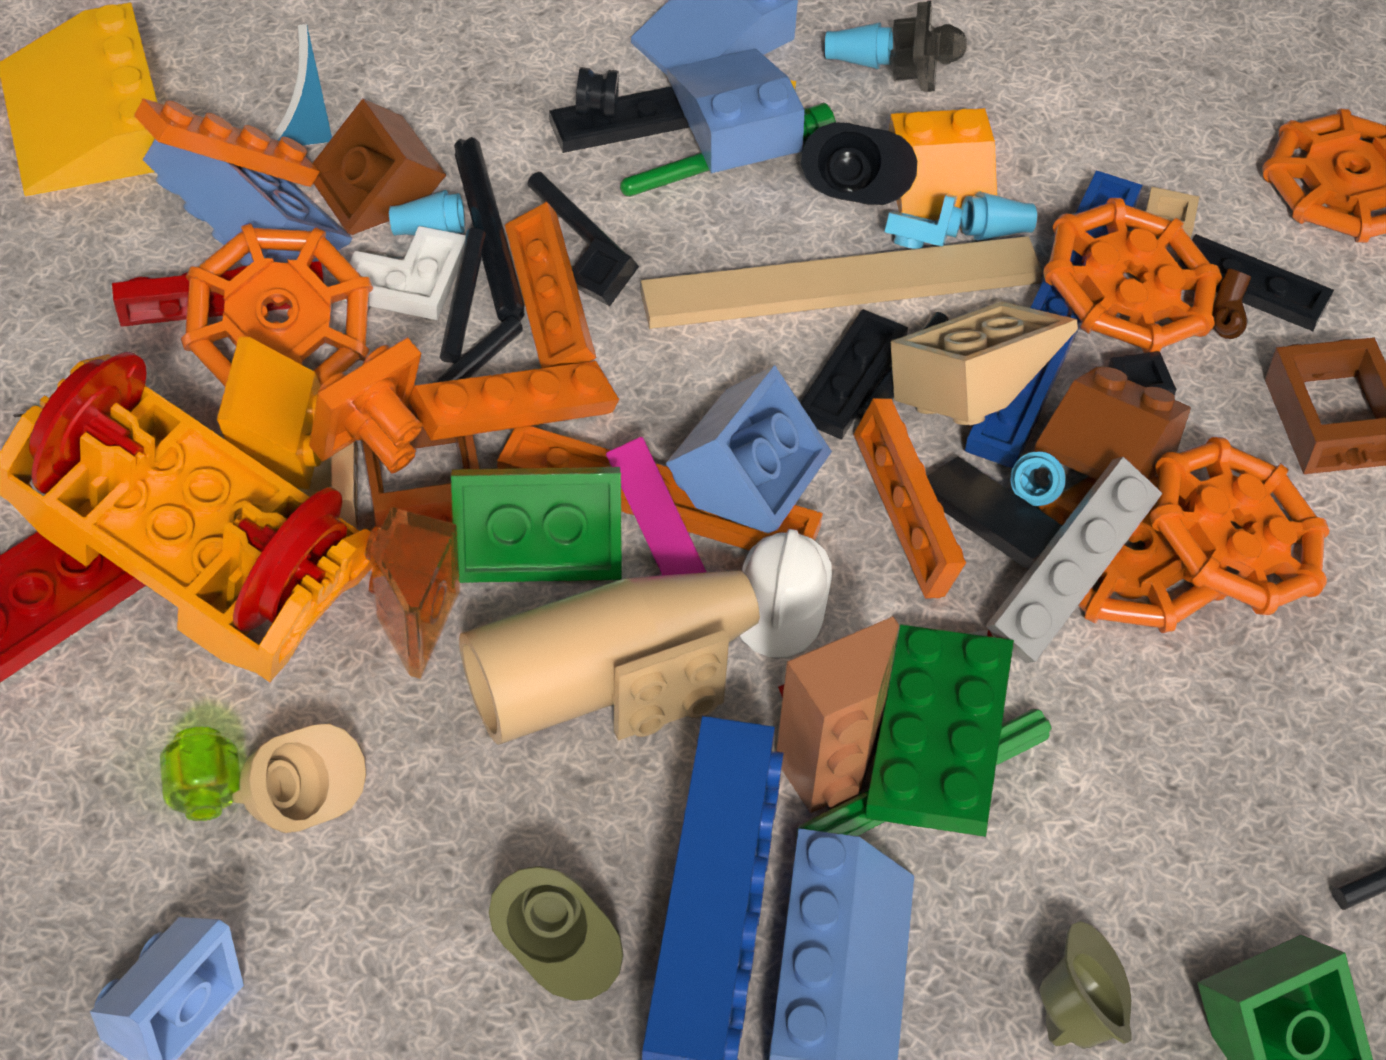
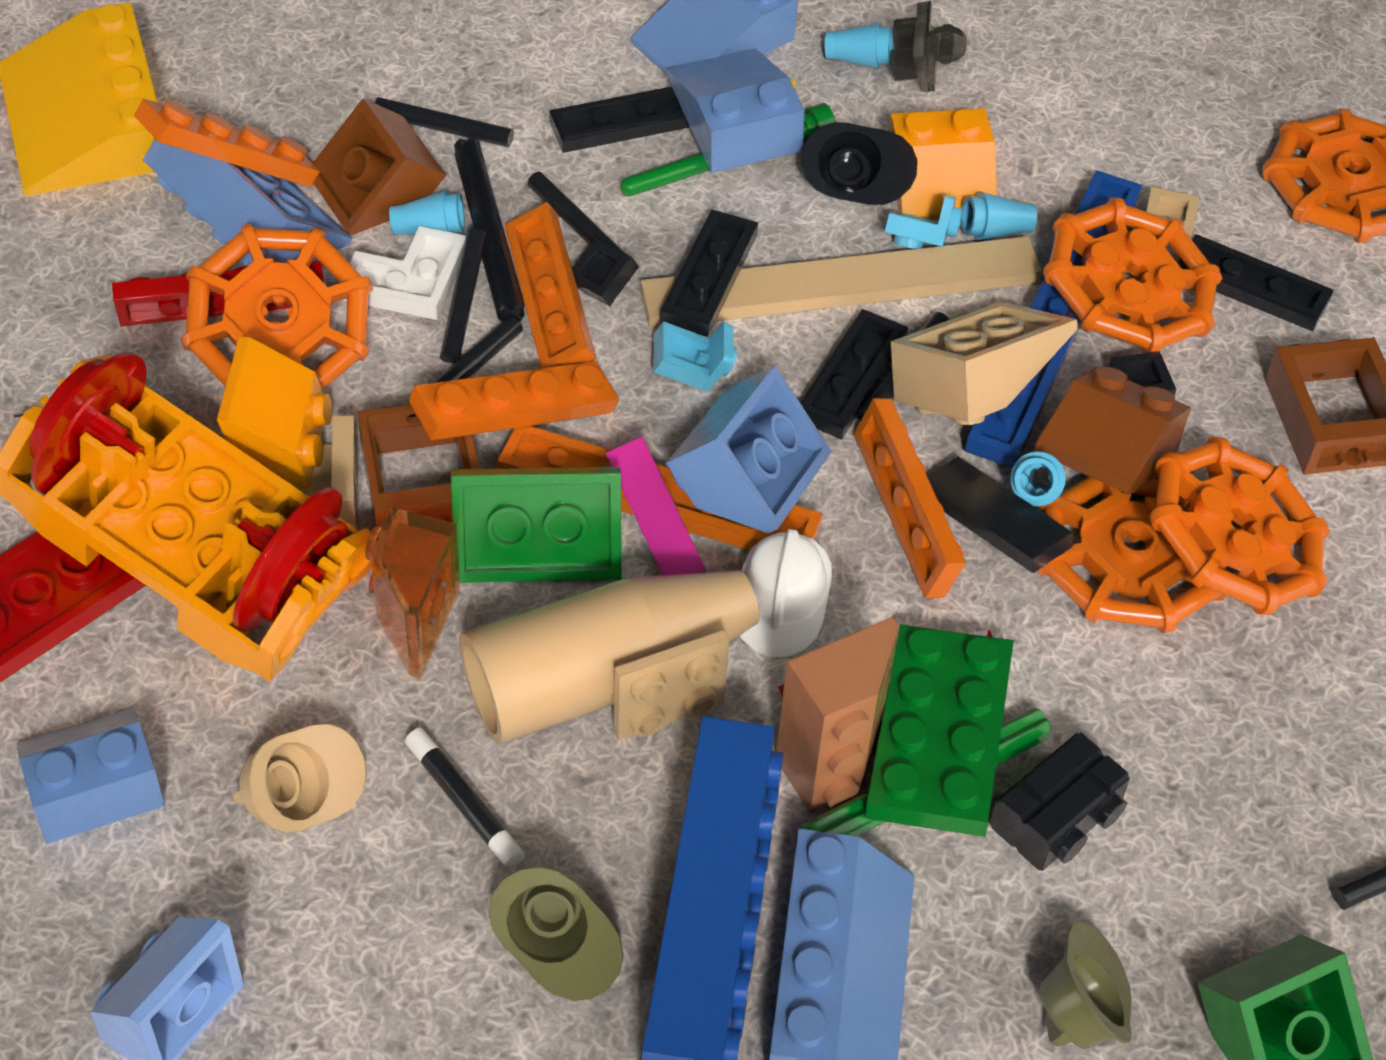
(89, 775): none -> medium blue slope
(199, 773): clear neon green head -> none
(306, 115): dark azure sticker -> none
(371, 407): orange plate -> none
(450, 123): none -> black bar
(465, 798): none -> black bar
(597, 92): black wheel -> none
(693, 357): none -> medium azure bracket
(709, 272): none -> black tile
(1061, 802): none -> black brick
(1074, 559): light grey plate -> none
(1228, 306): reddish brown arm -> none

